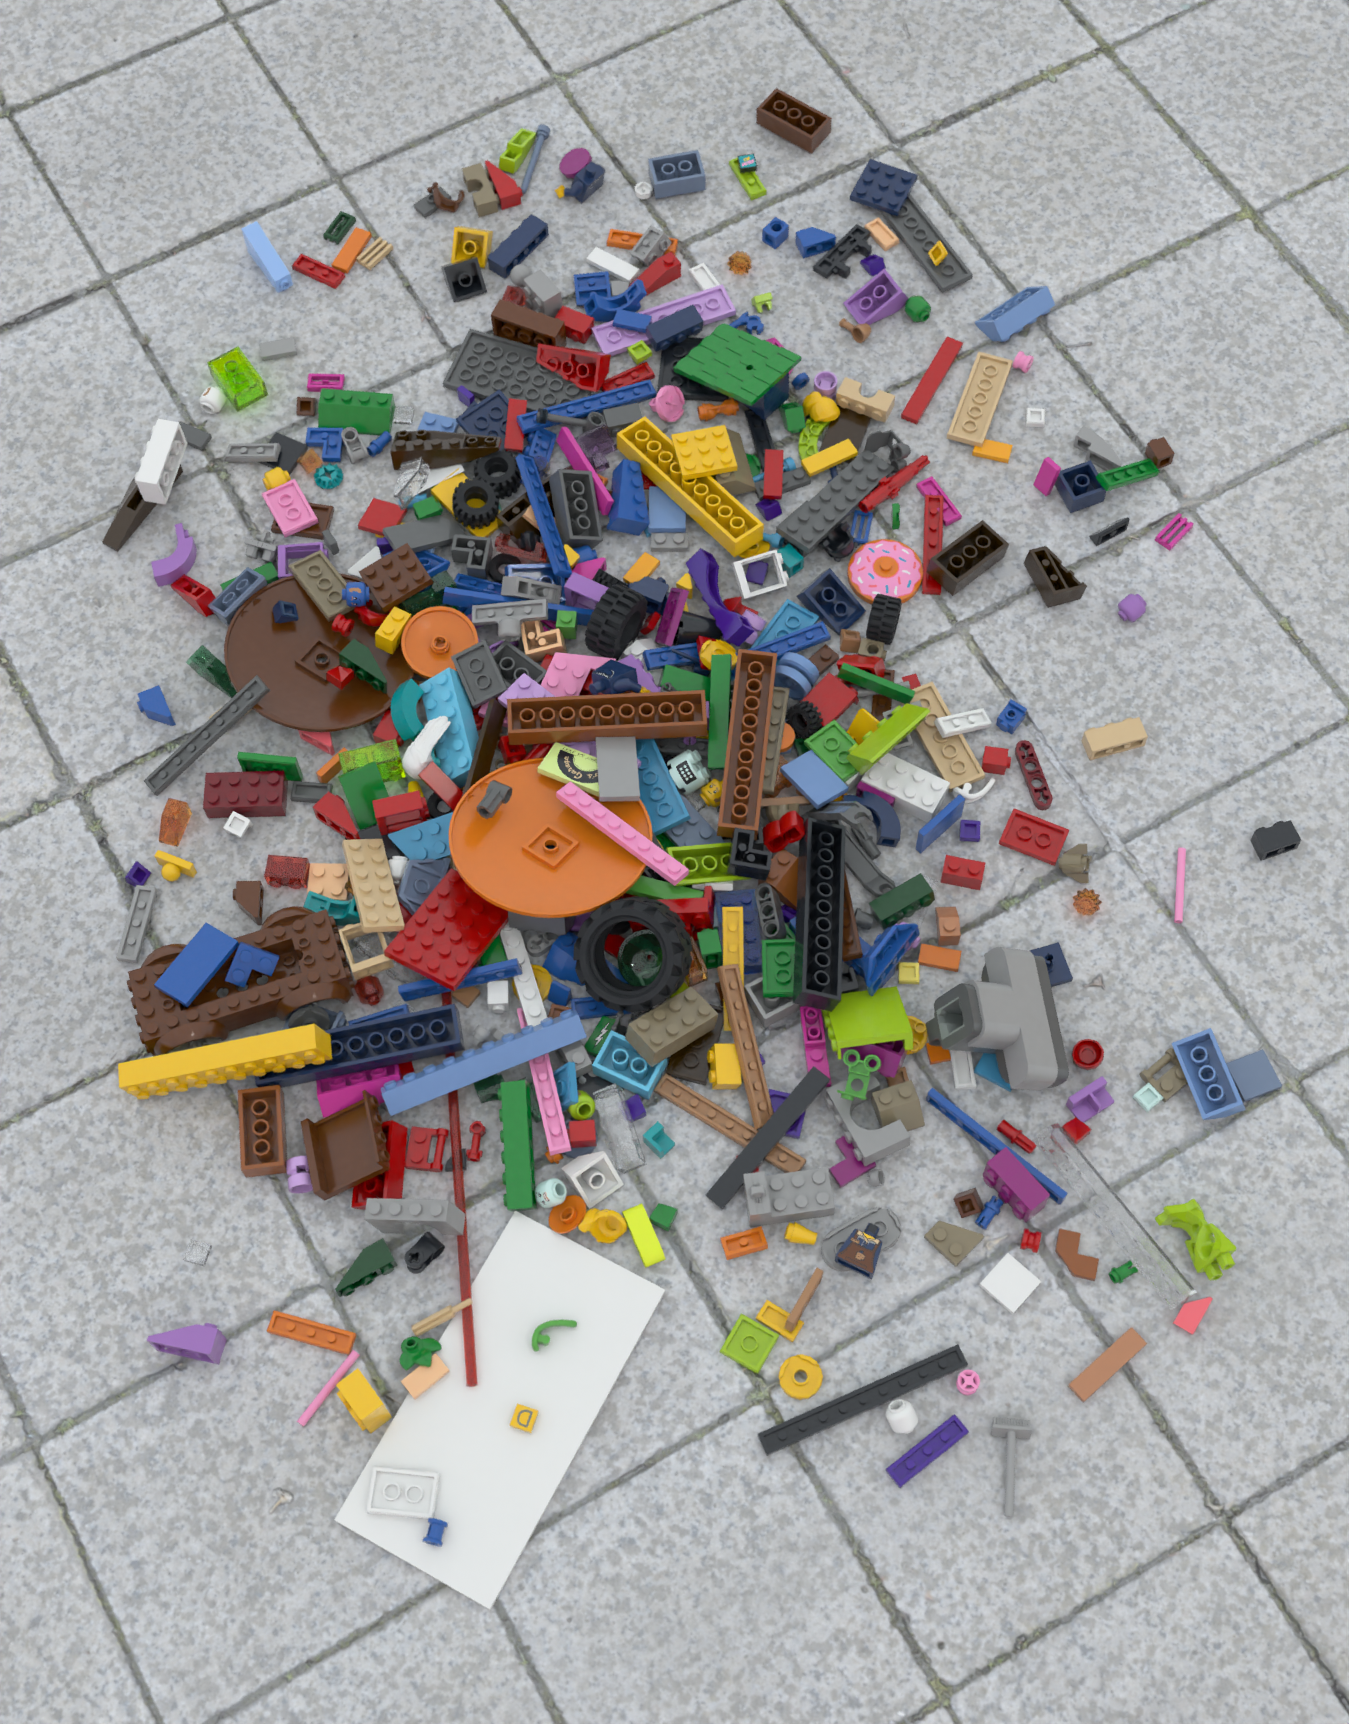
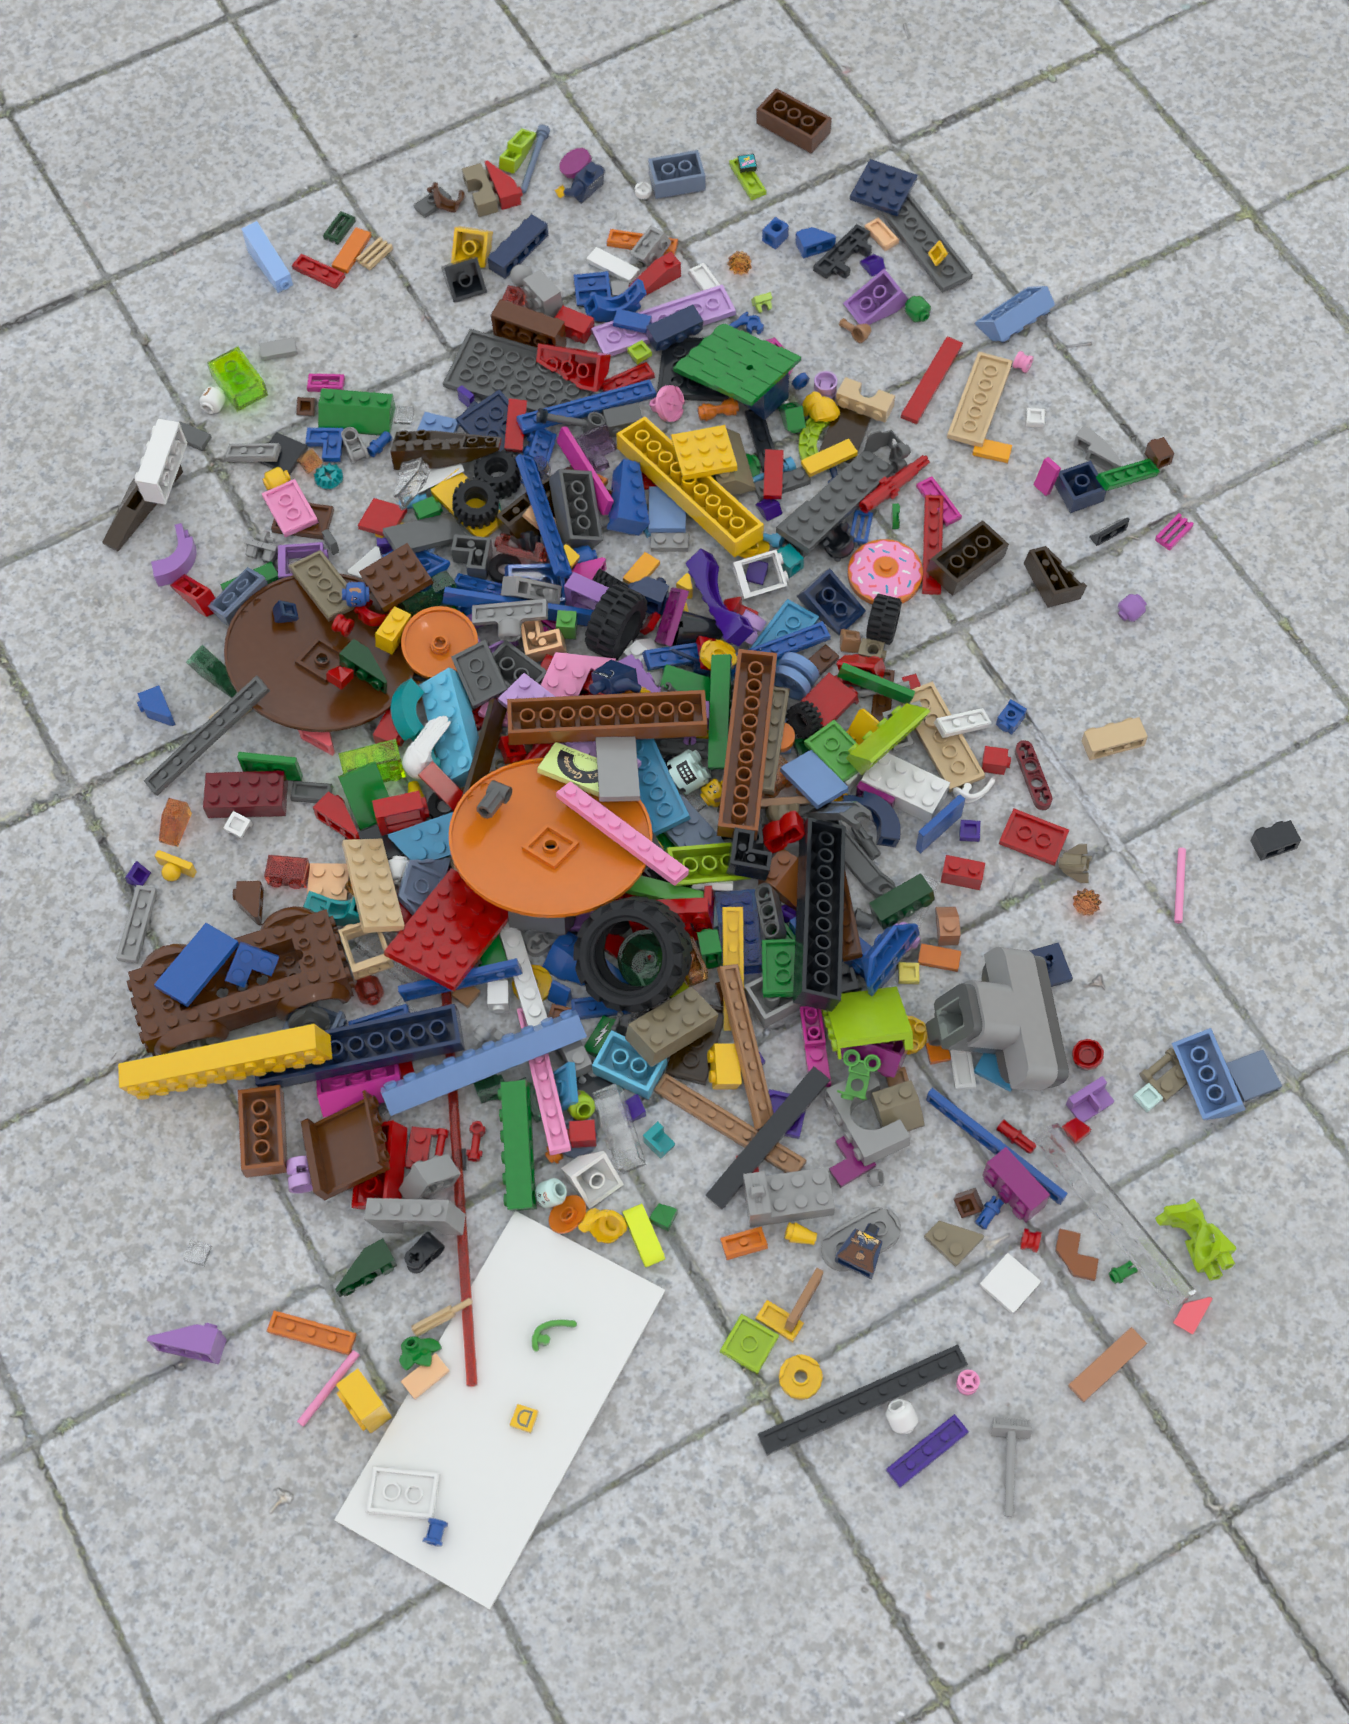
(330, 769): orange tile -> none
(429, 1177): none -> light grey brick

